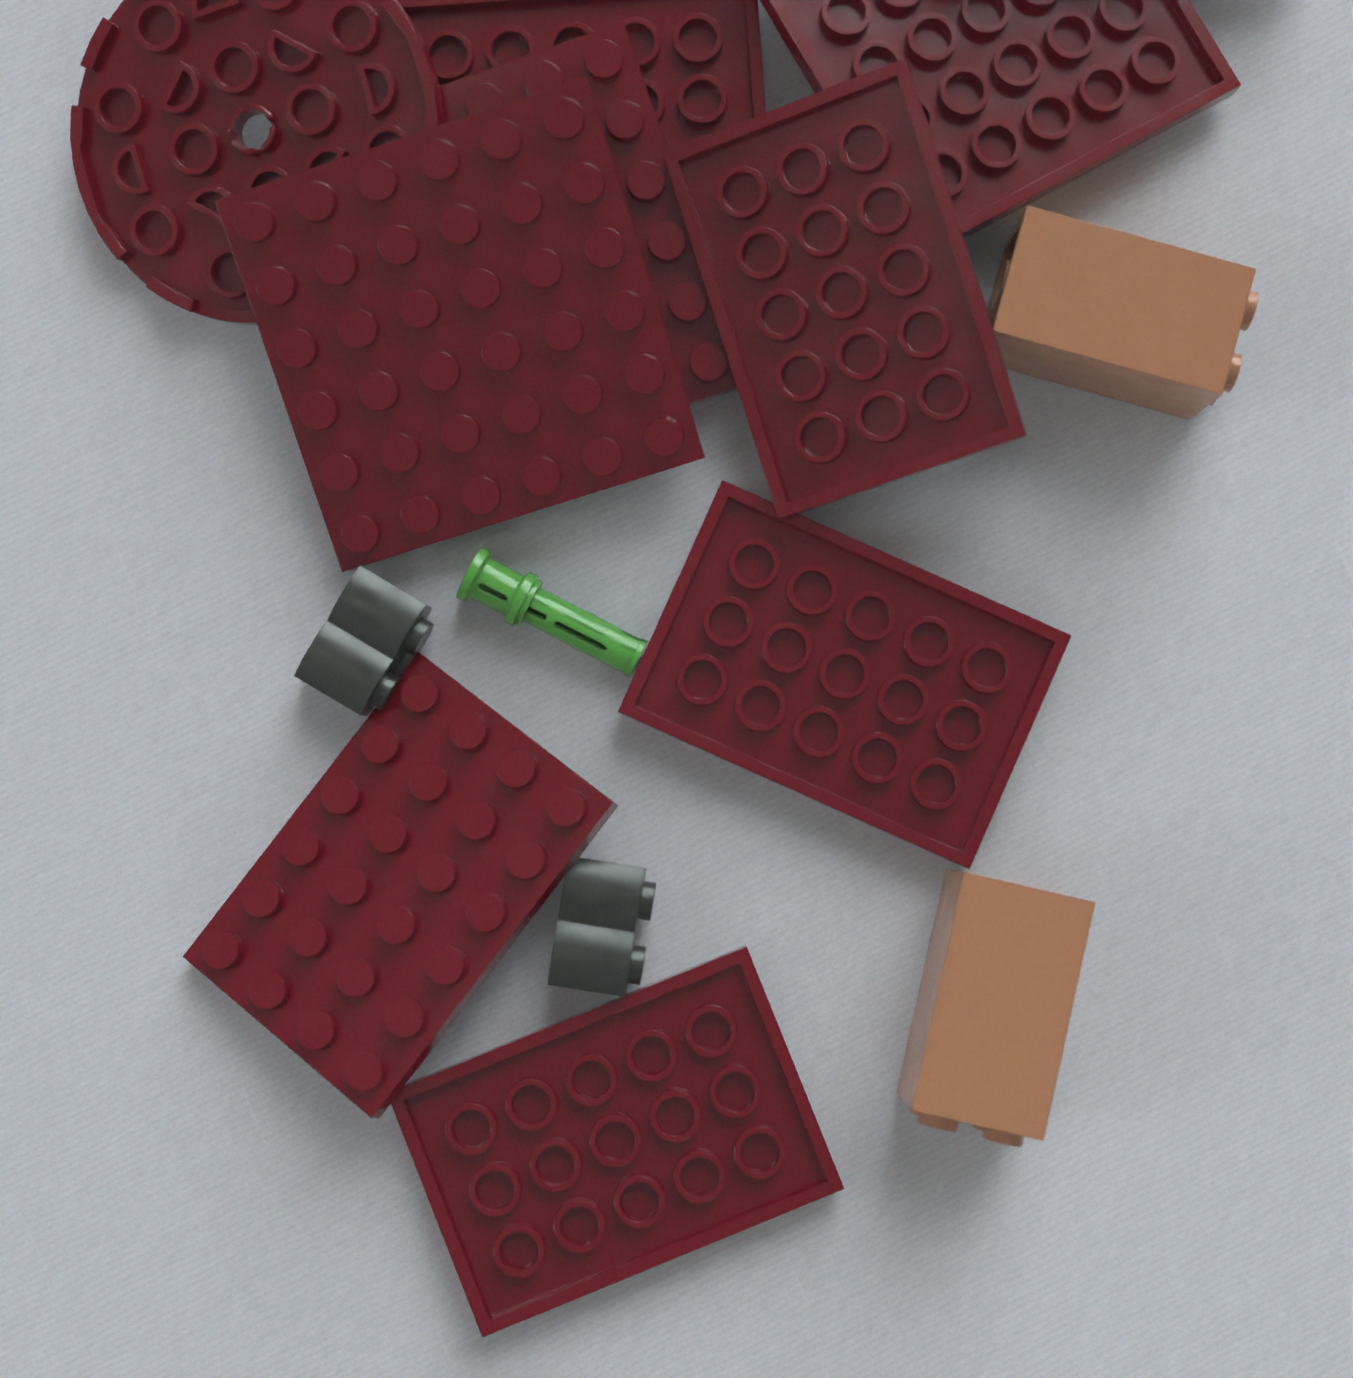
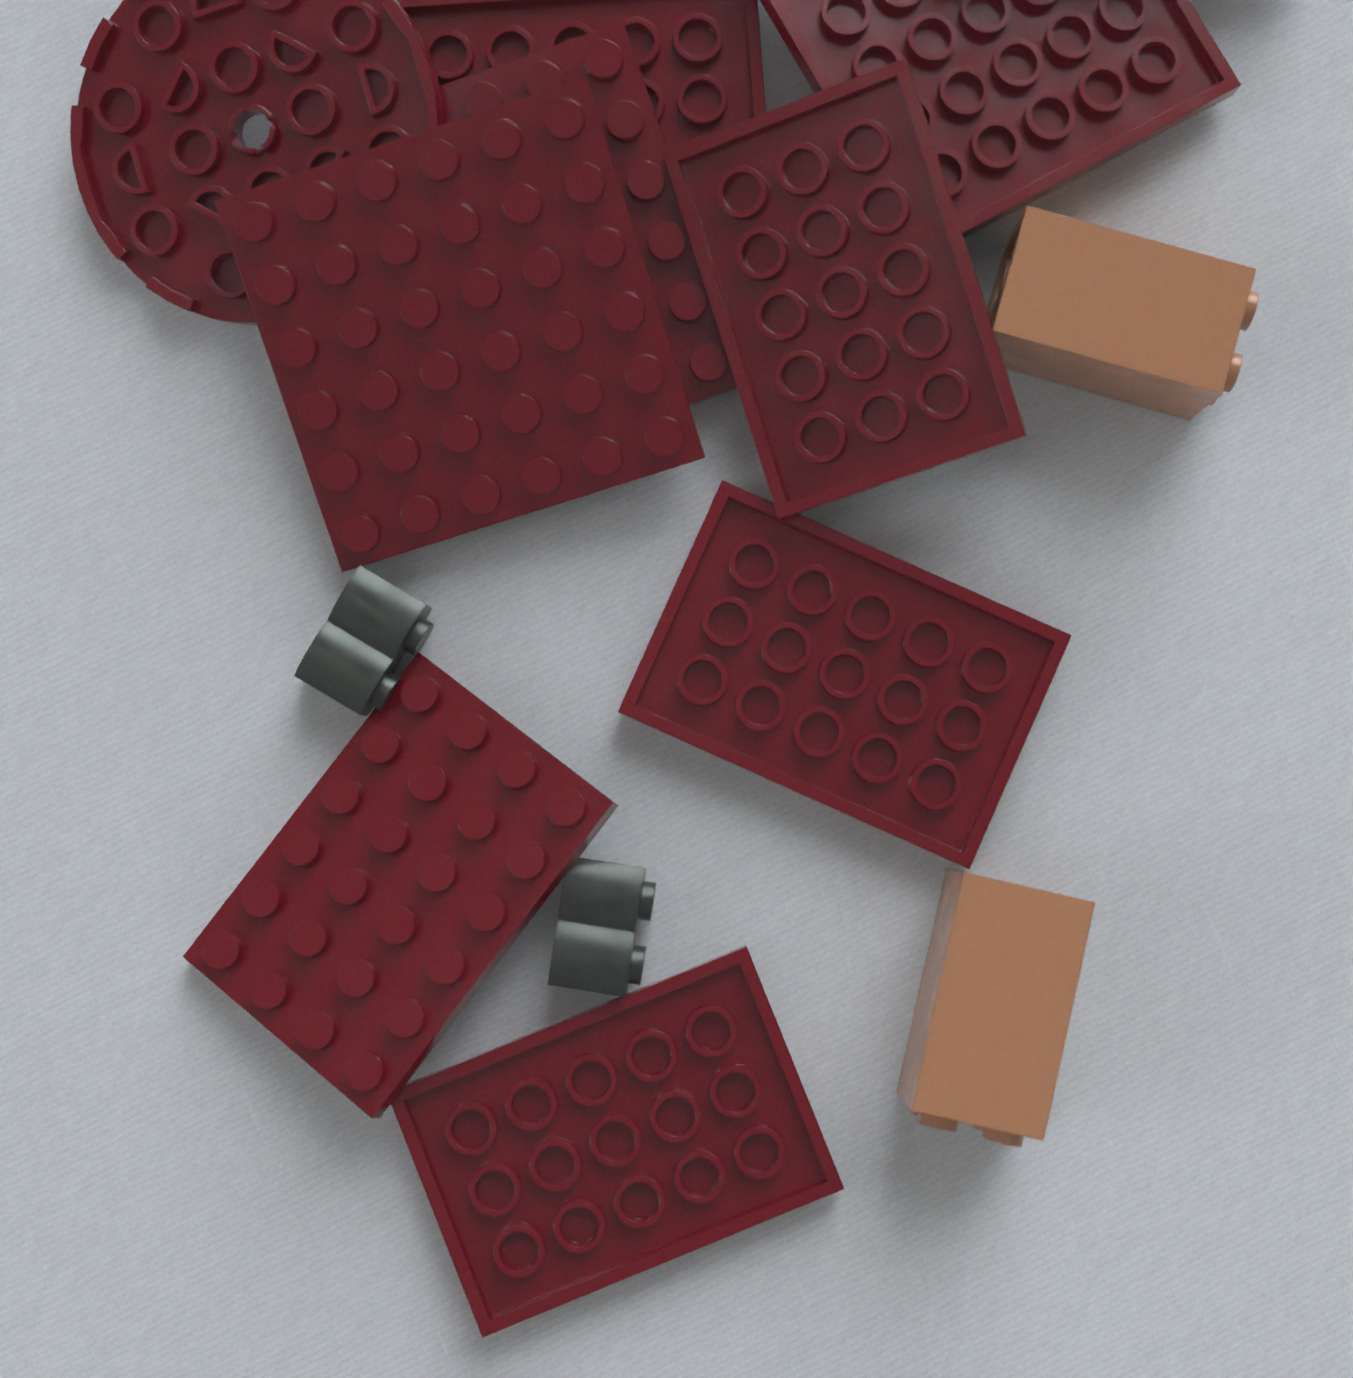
(525, 601): bright green pin -> none

